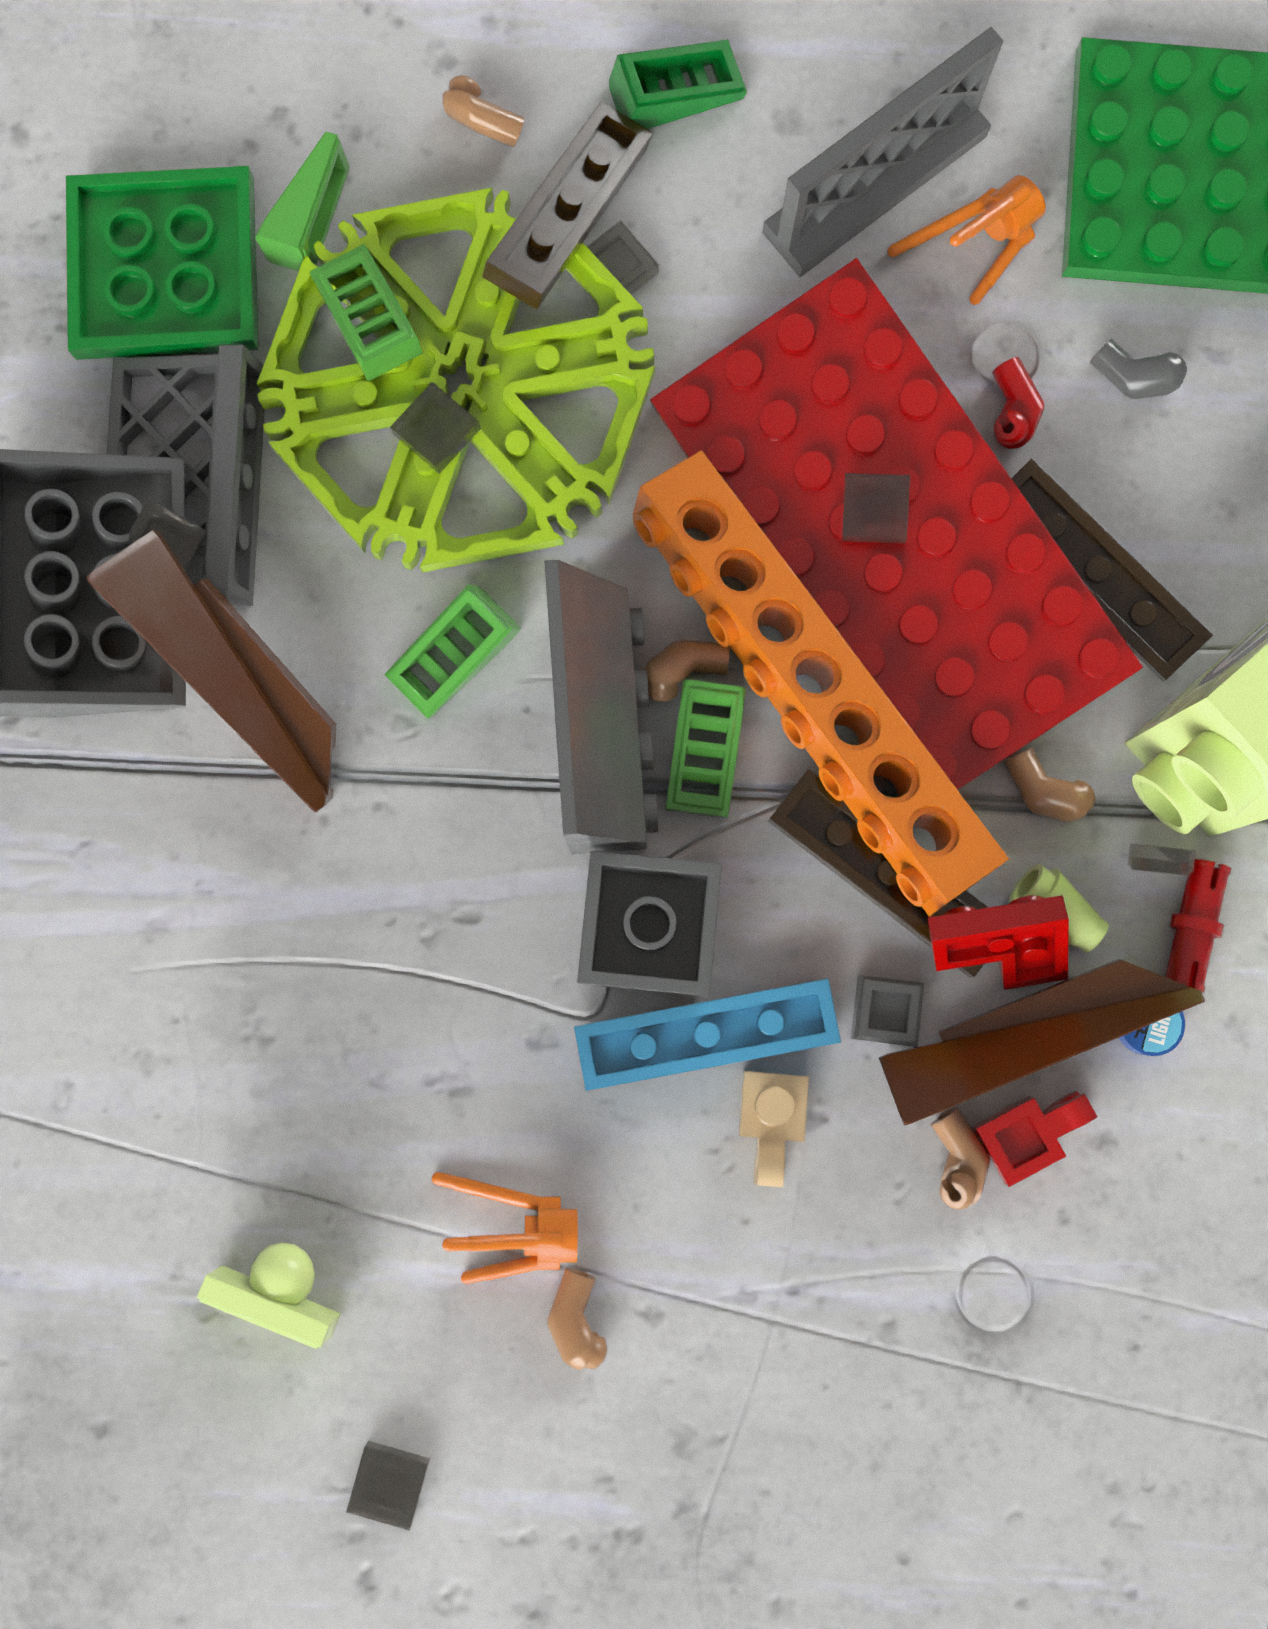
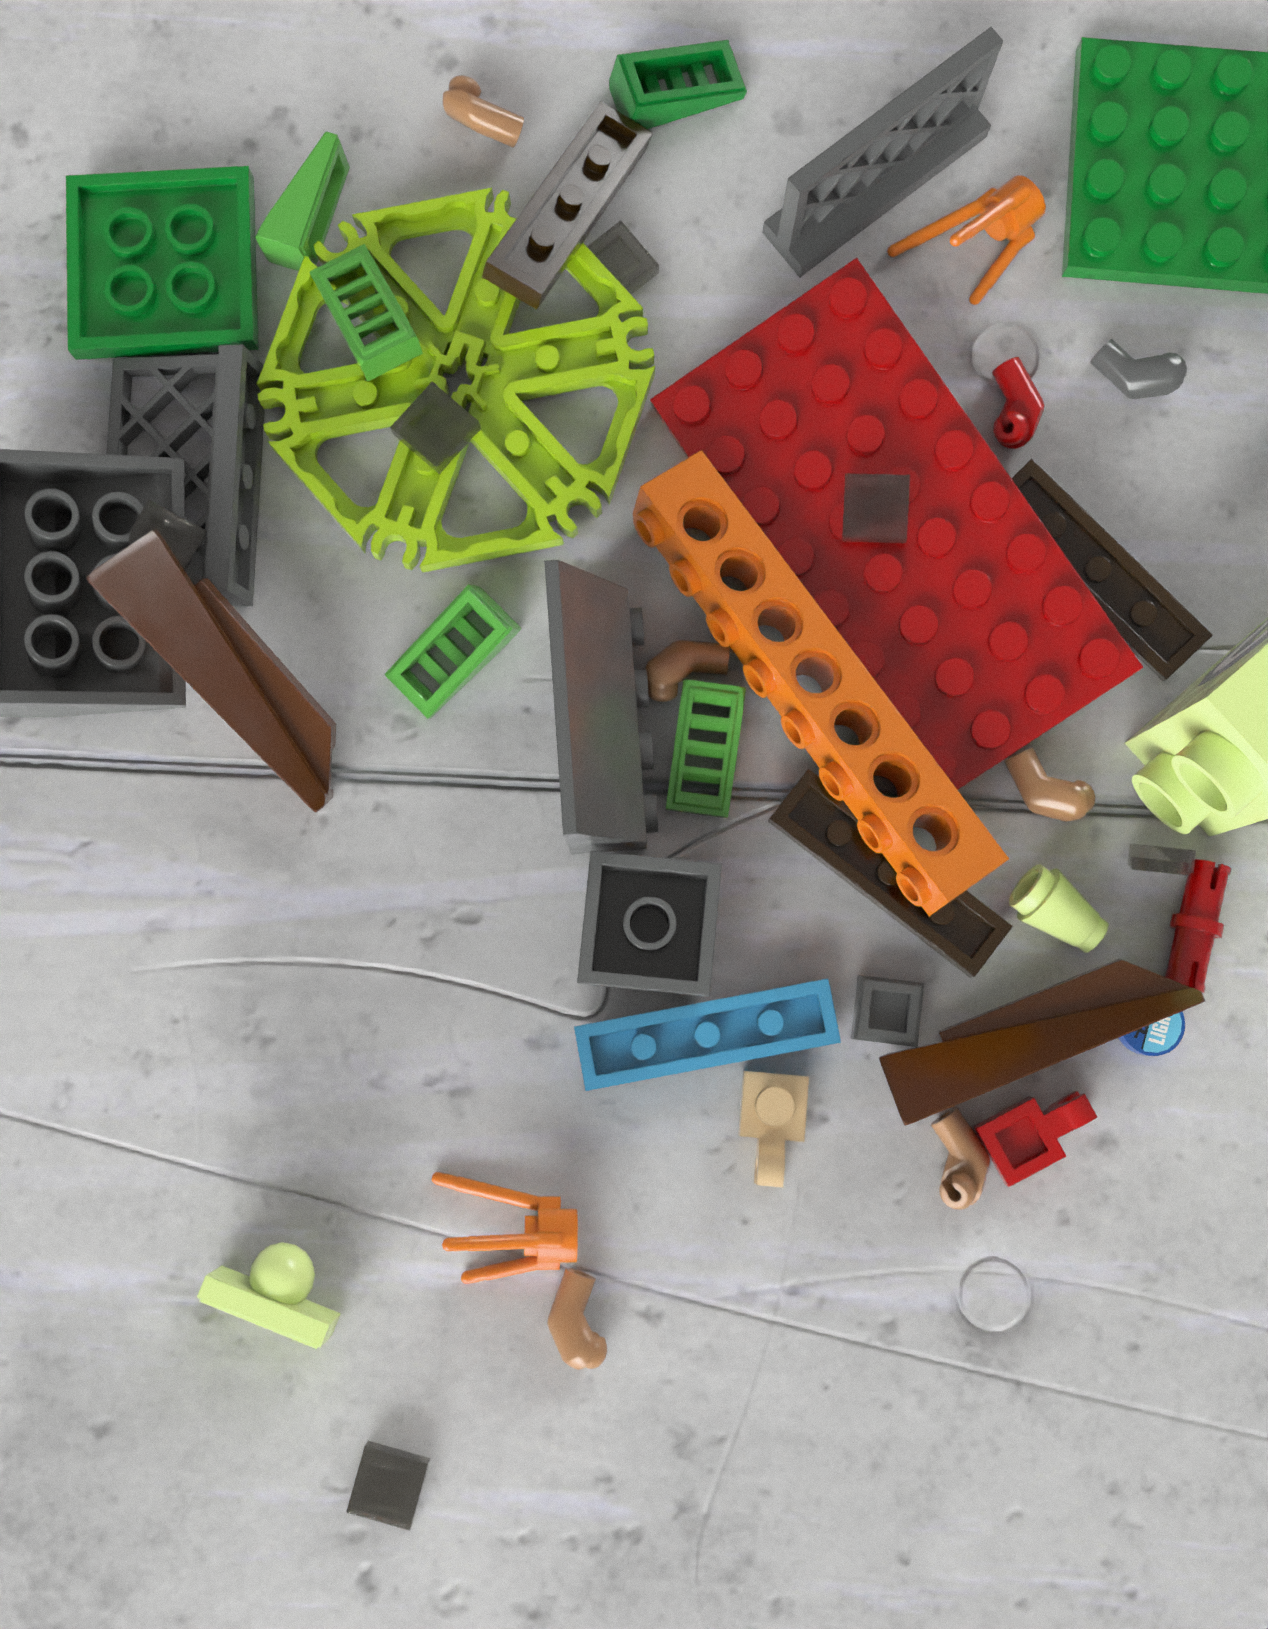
(1024, 936): red plate -> none

